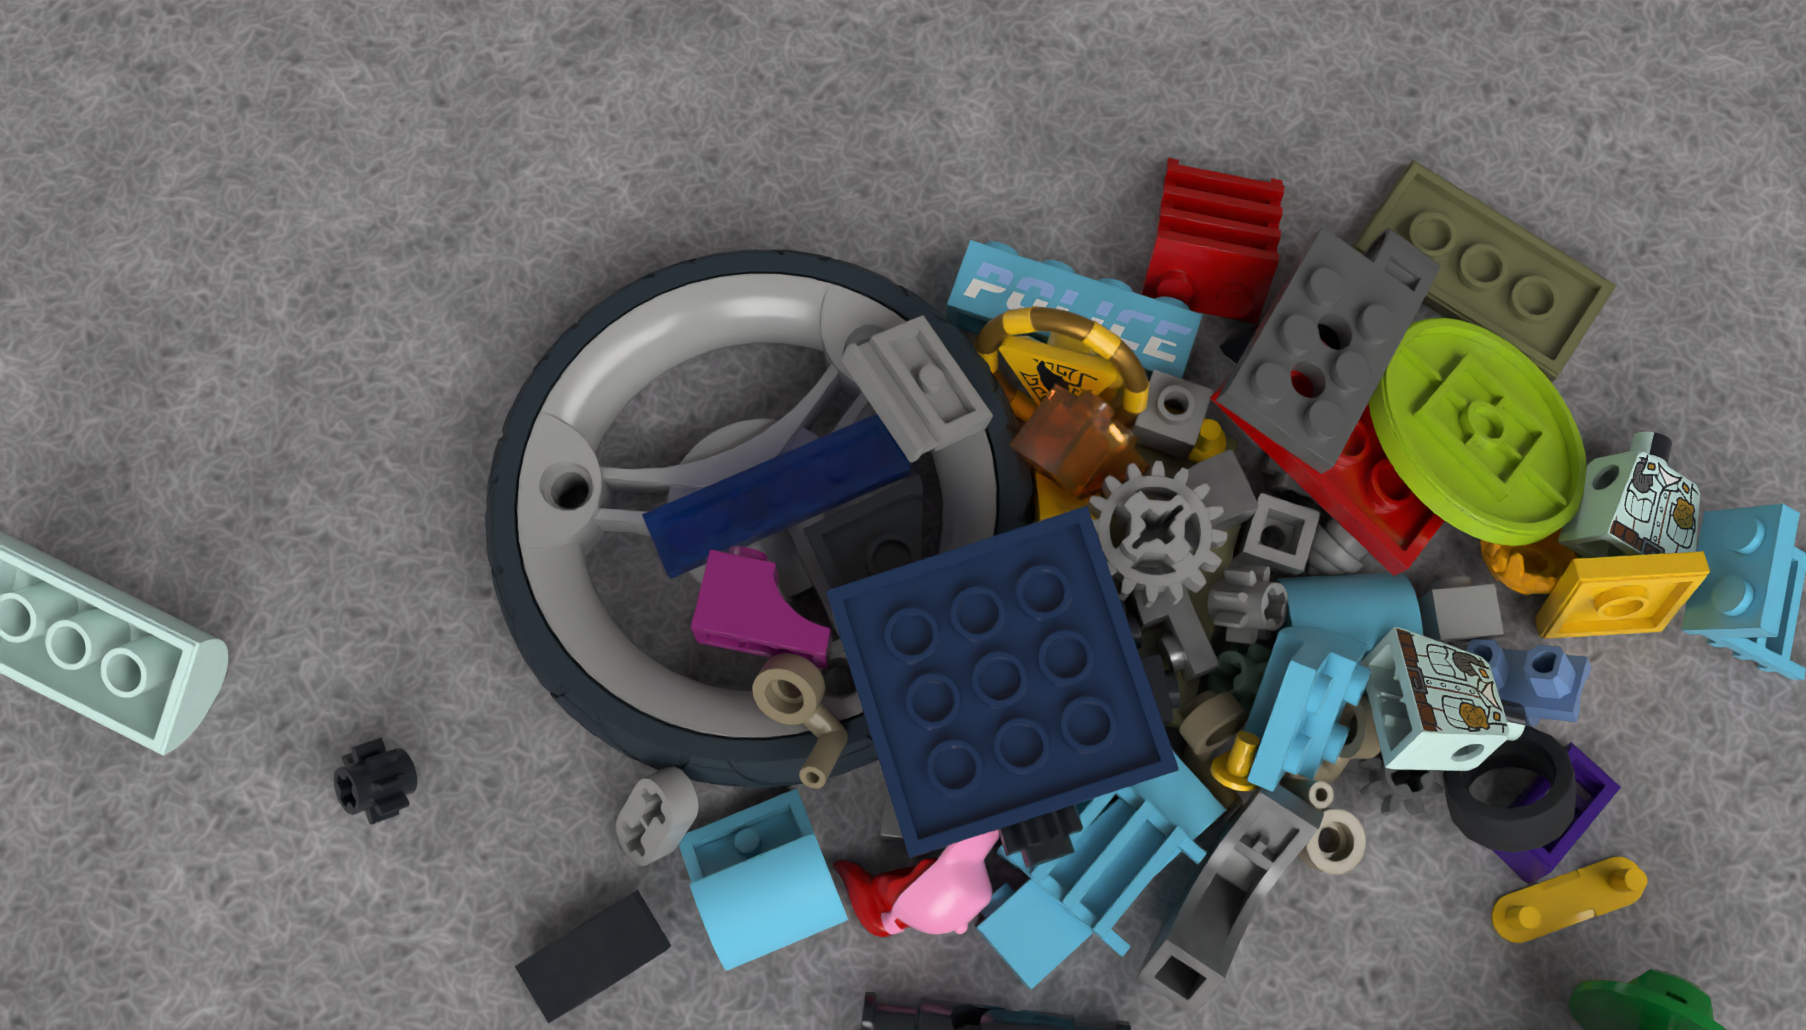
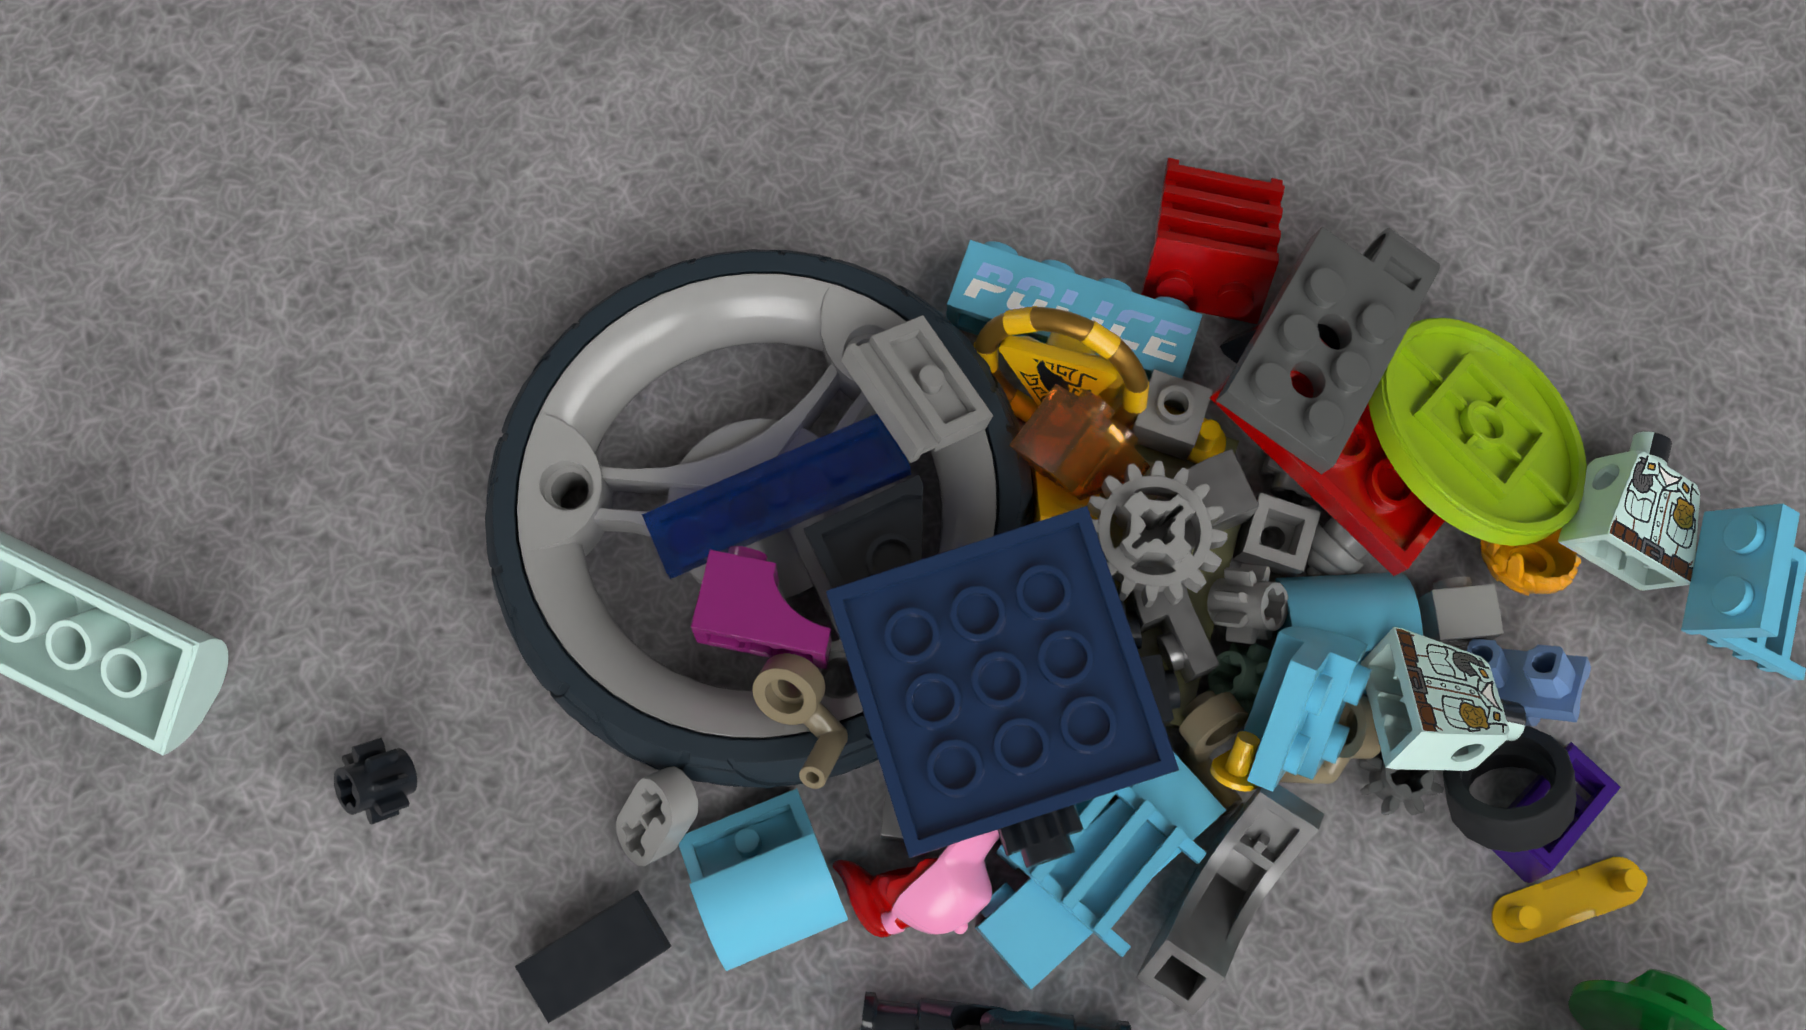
(1345, 830): dark tan plate -> none
(1492, 268): olive tile -> none
(1620, 594): yellow tile -> none

